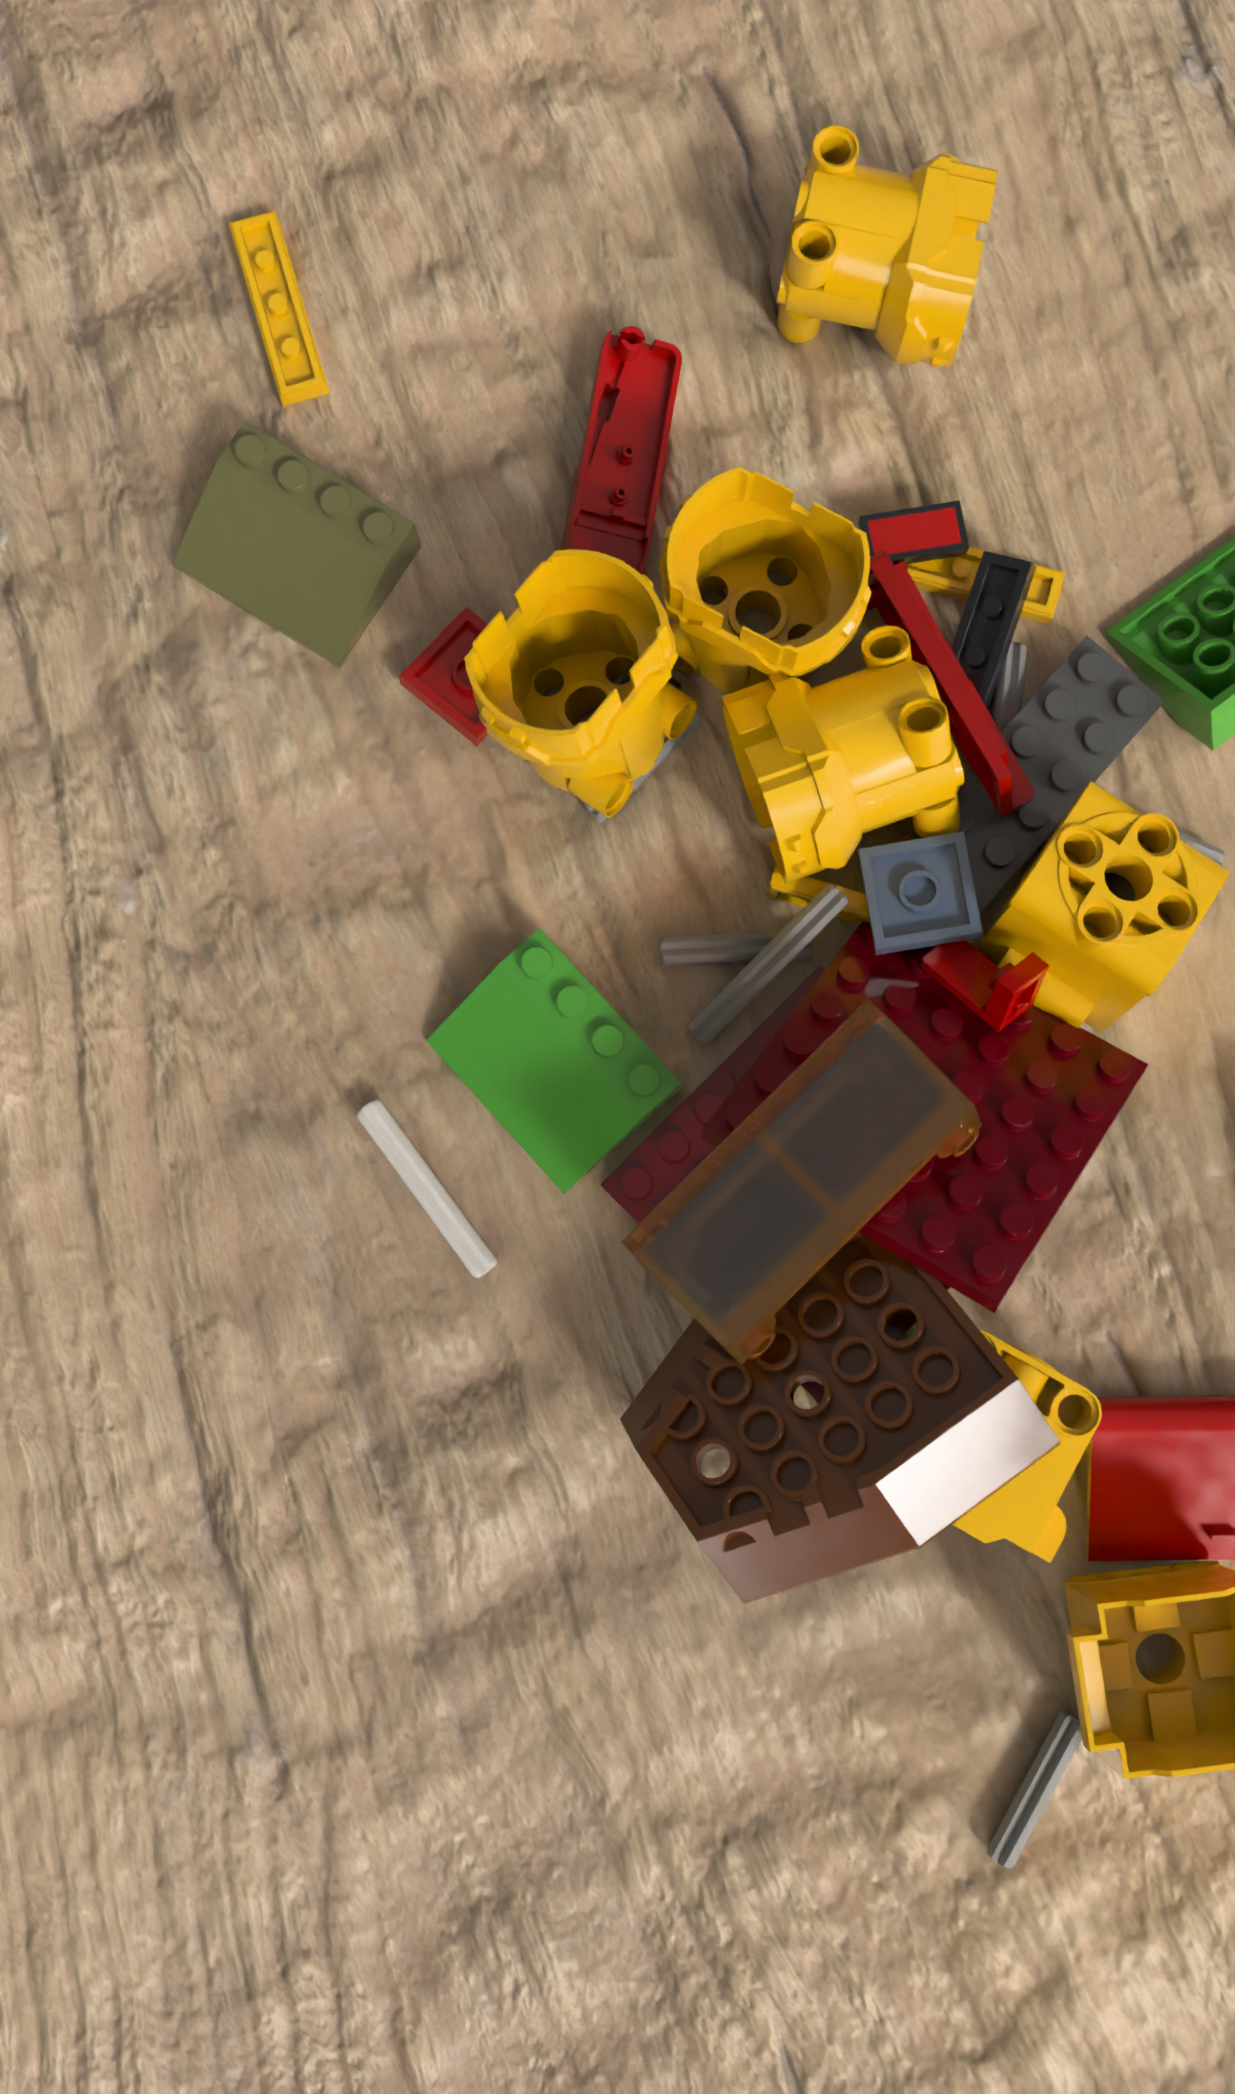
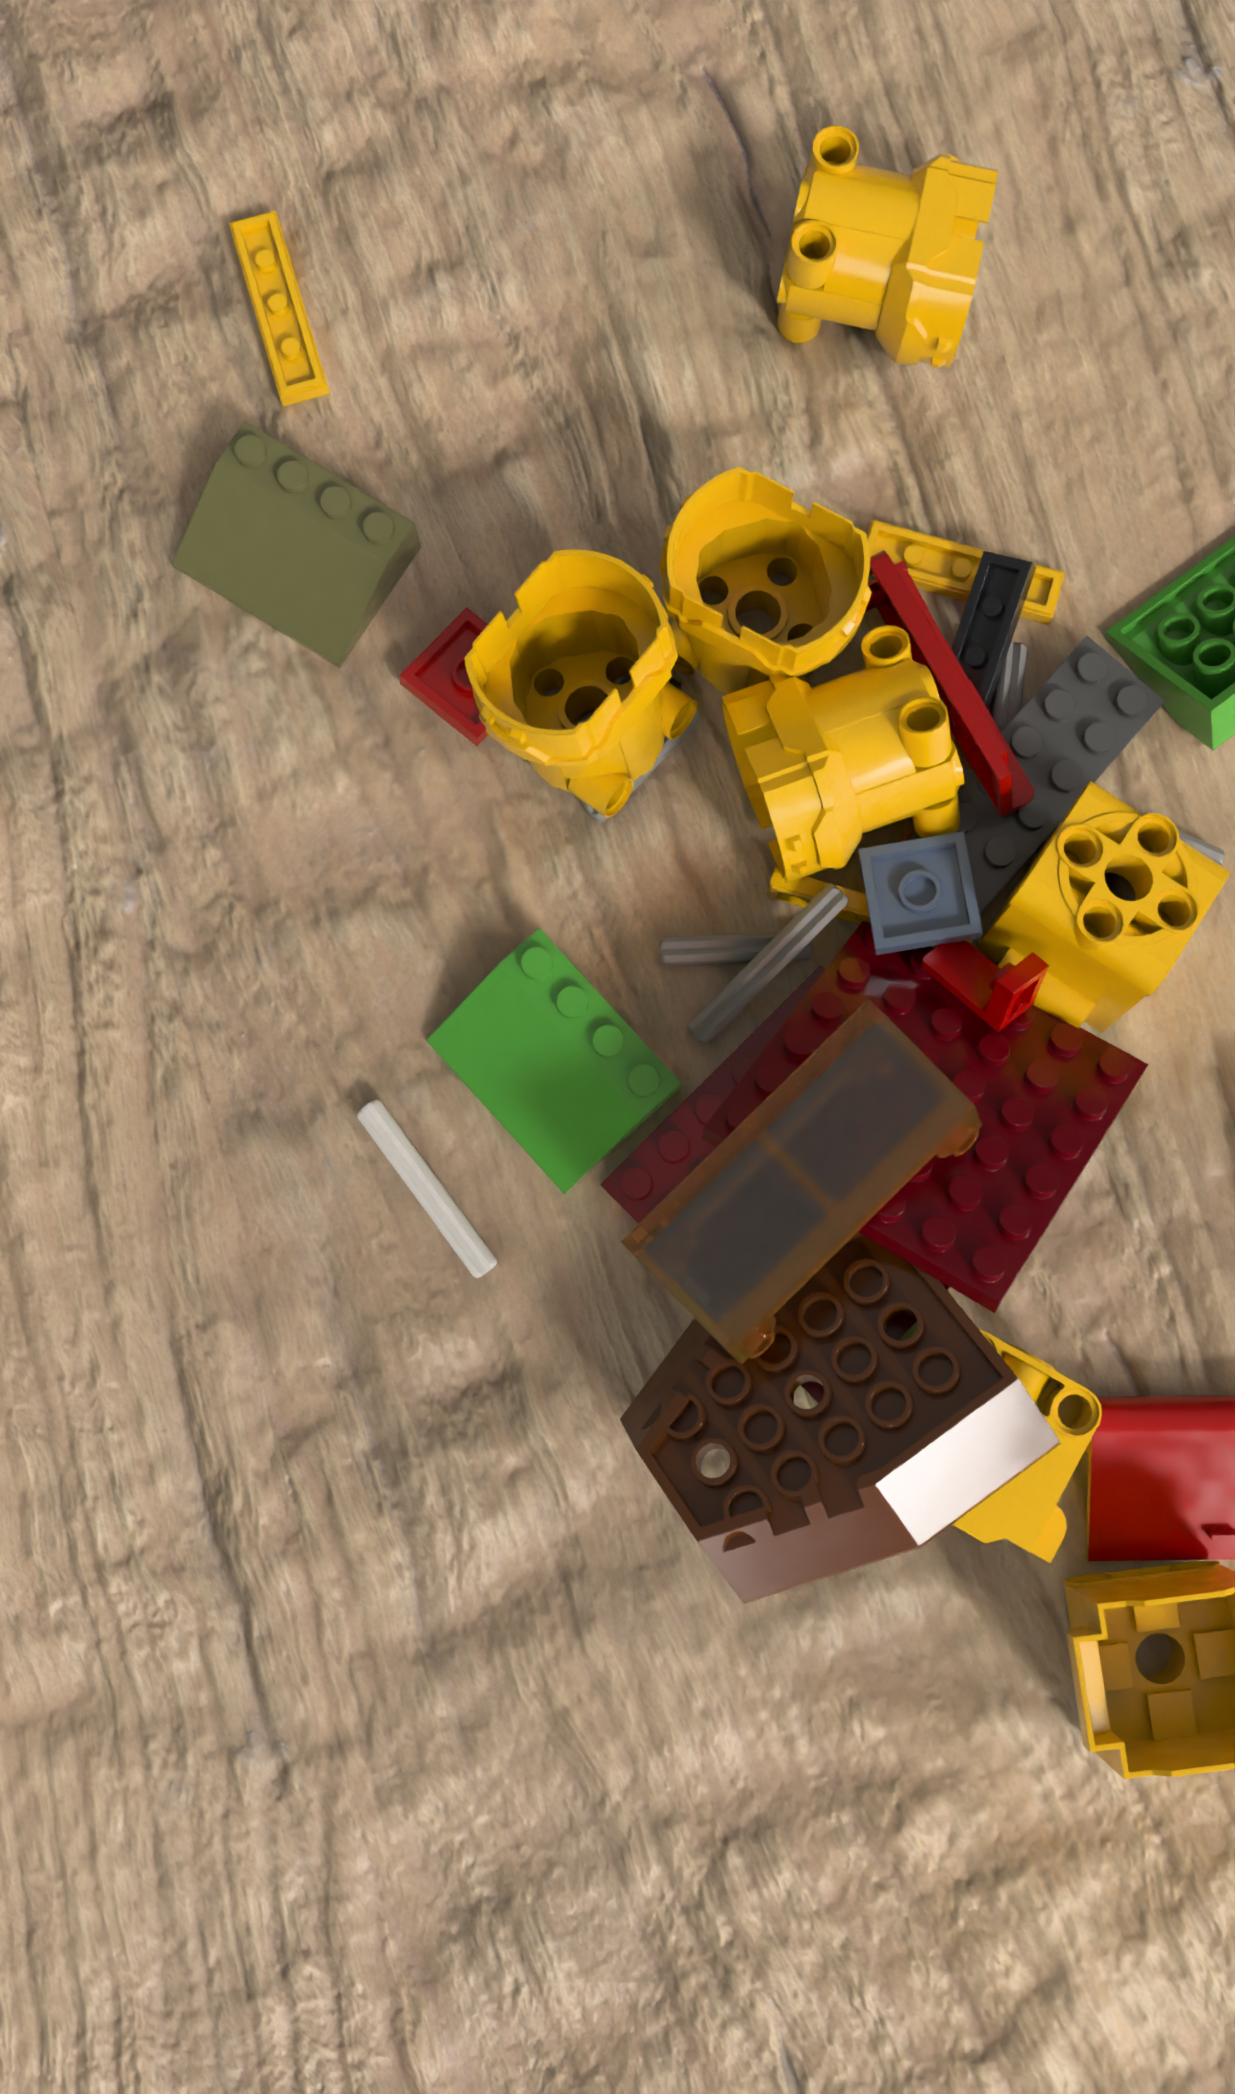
(623, 458): red piece -> none
(917, 533): red tile -> none
(1035, 1790): light grey axle -> none

